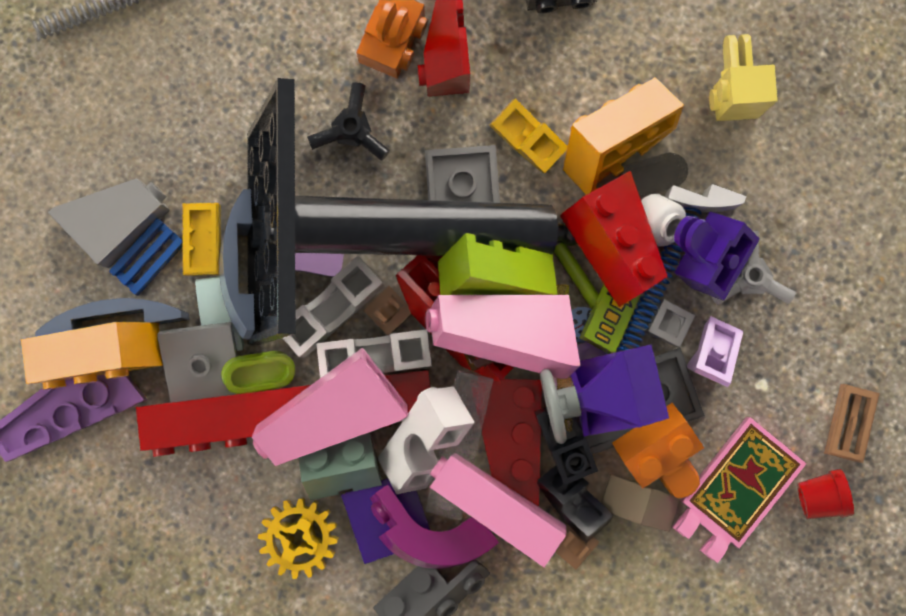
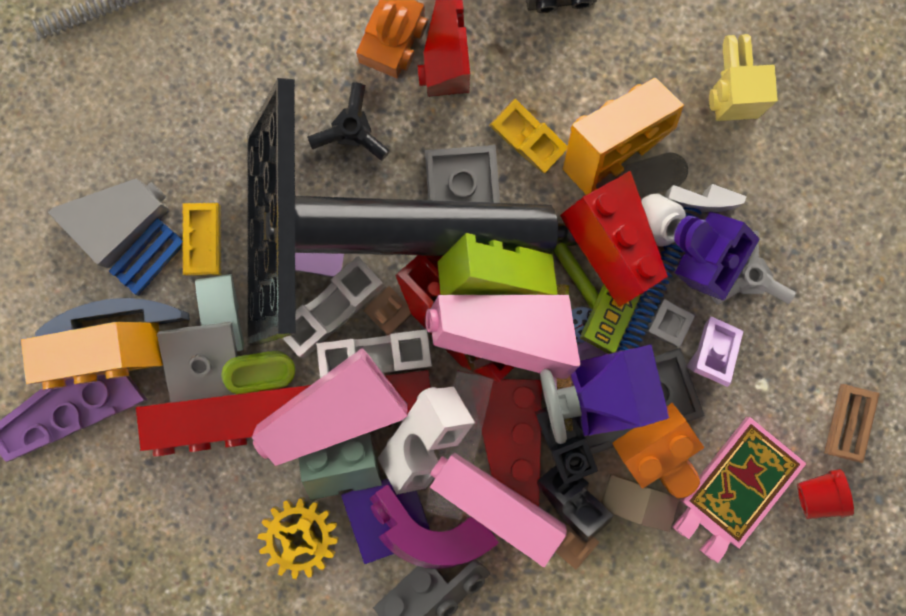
(239, 306): sand blue slope -> none

